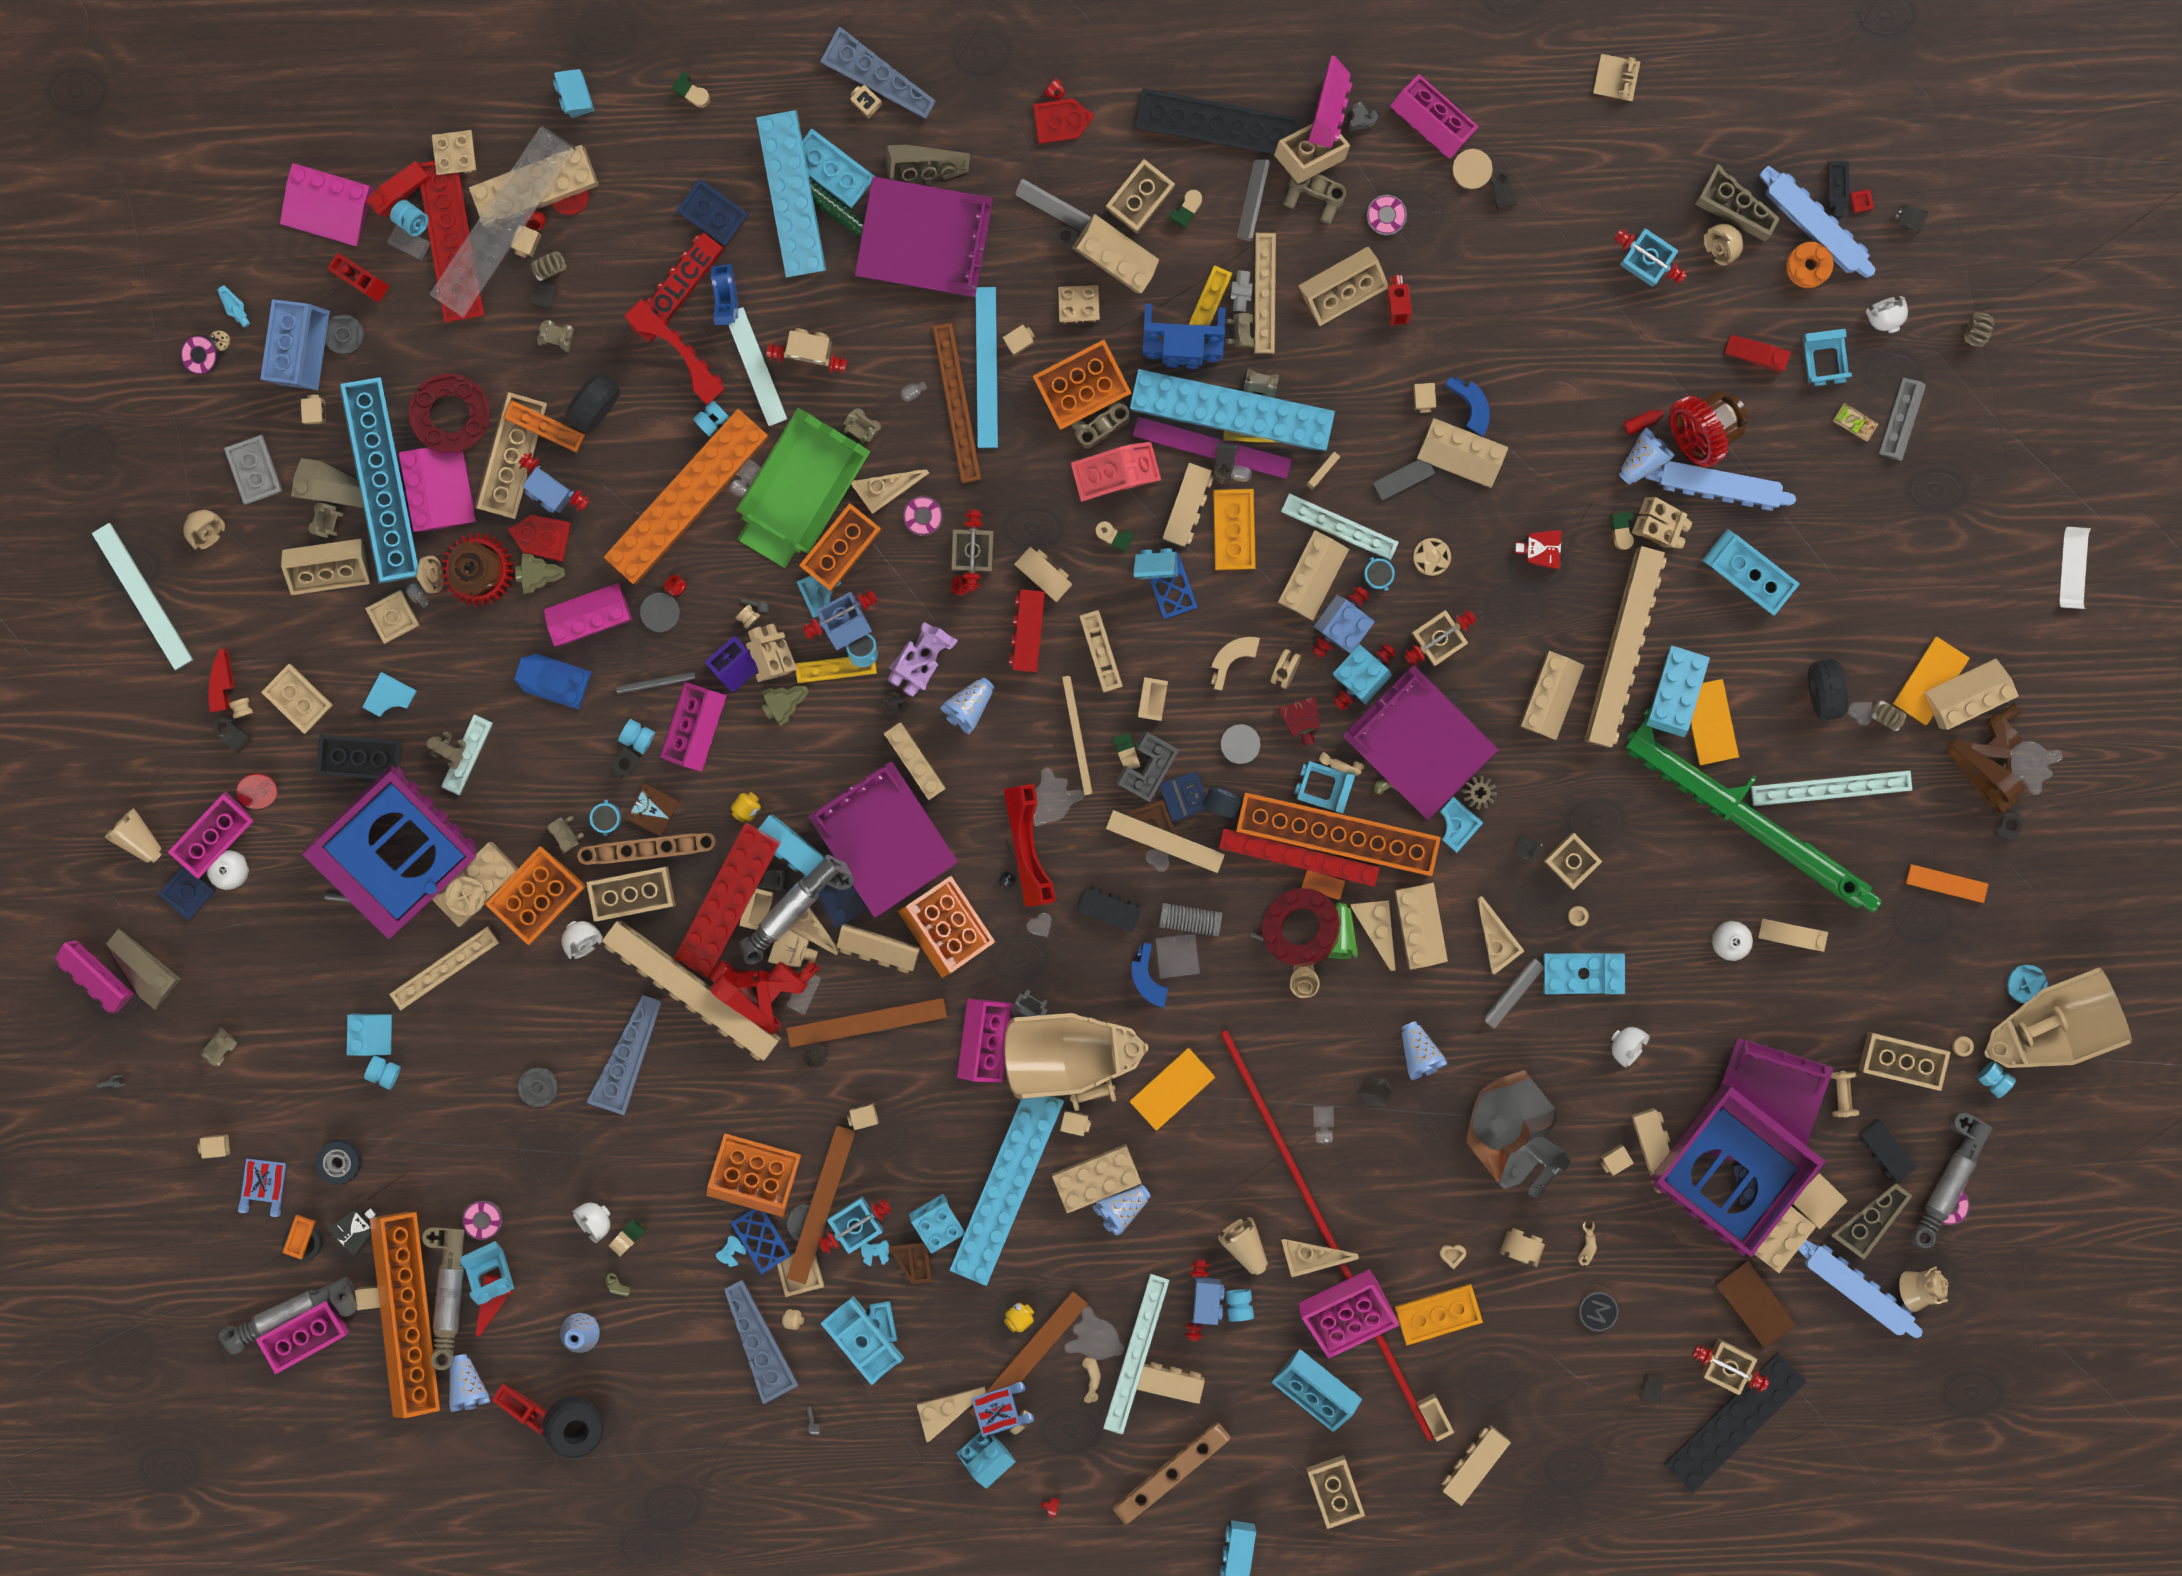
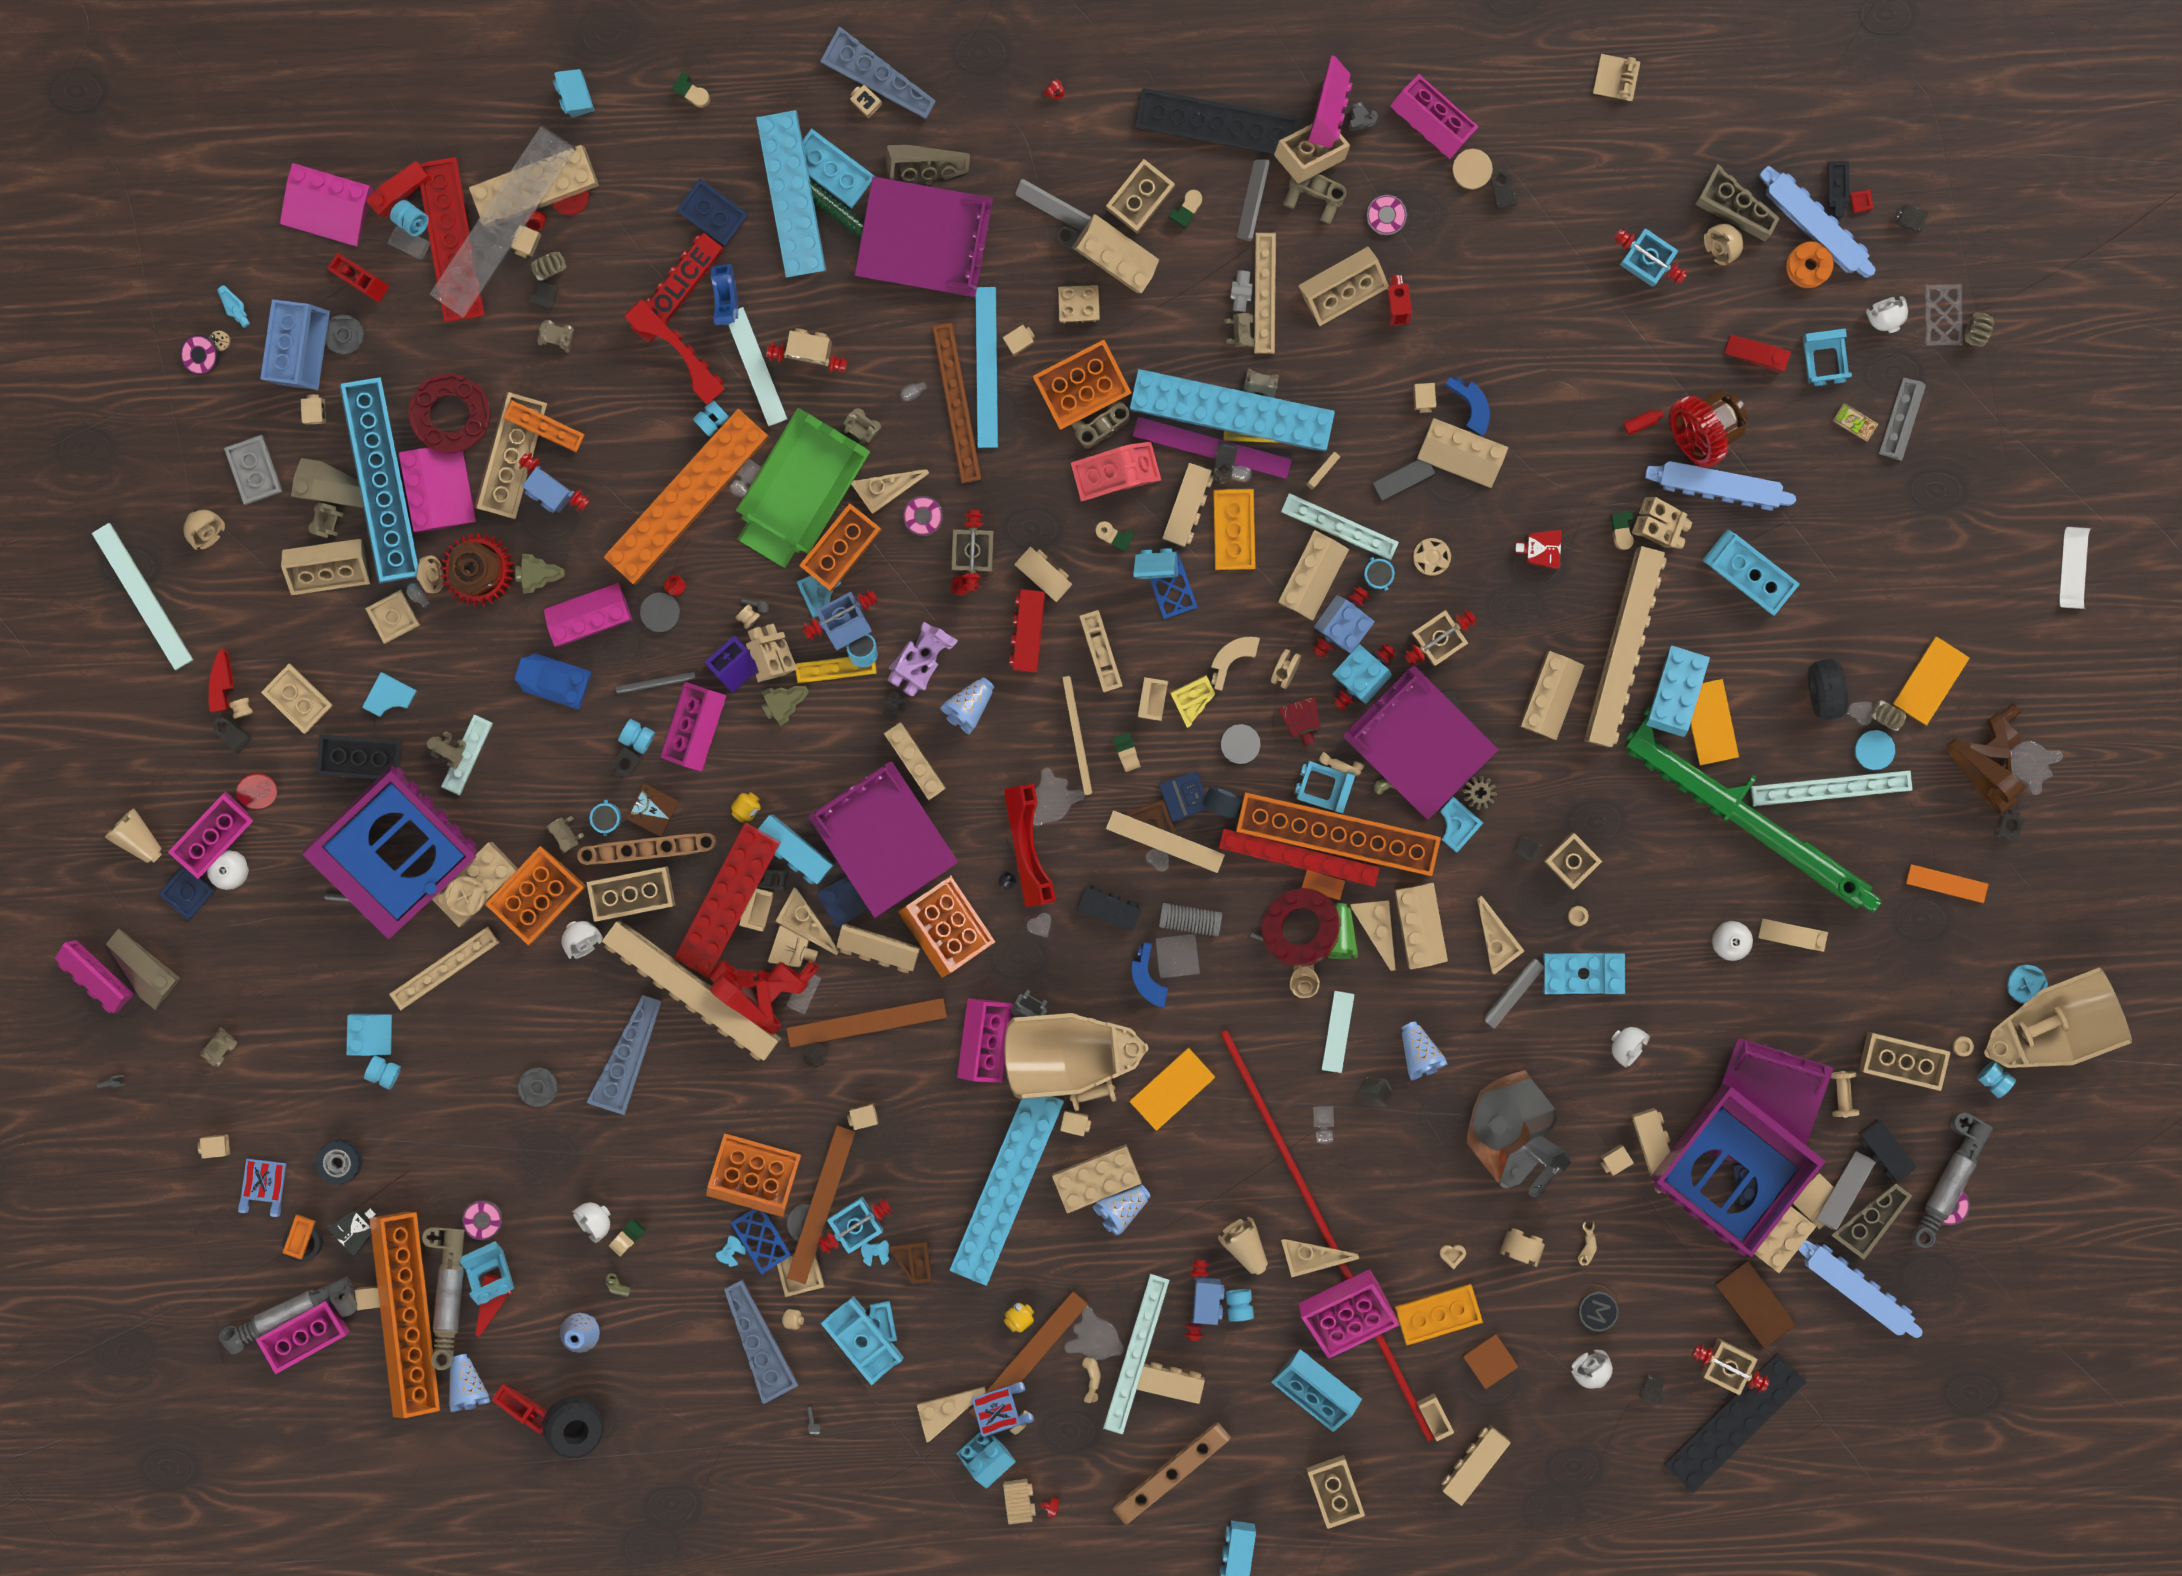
(454, 152): tan hinge -> none
(542, 536): red tile -> none
(592, 402): black tyre -> none
(793, 905): dark grey piece -> none
(936, 1223): medium azure bracket -> none
(1018, 1501): none -> tan brick
(1060, 120): red tile -> none
(1160, 760): dark grey plate -> none
(1183, 343): blue piece -> none
(1192, 698): none -> light yellow wing
(1210, 297): yellow tile -> none
(1337, 1031): none -> light aqua tile
(1490, 1361): none -> dark orange tile
(1592, 1370): none -> white cylinder
(1645, 457): light blue cone -> none
(1845, 1190): none -> light grey slope
(1874, 750): none -> medium azure tile
(1923, 1288): tan hat -> none
(1930, 304): none -> clear window
(1970, 694): tan slope -> none

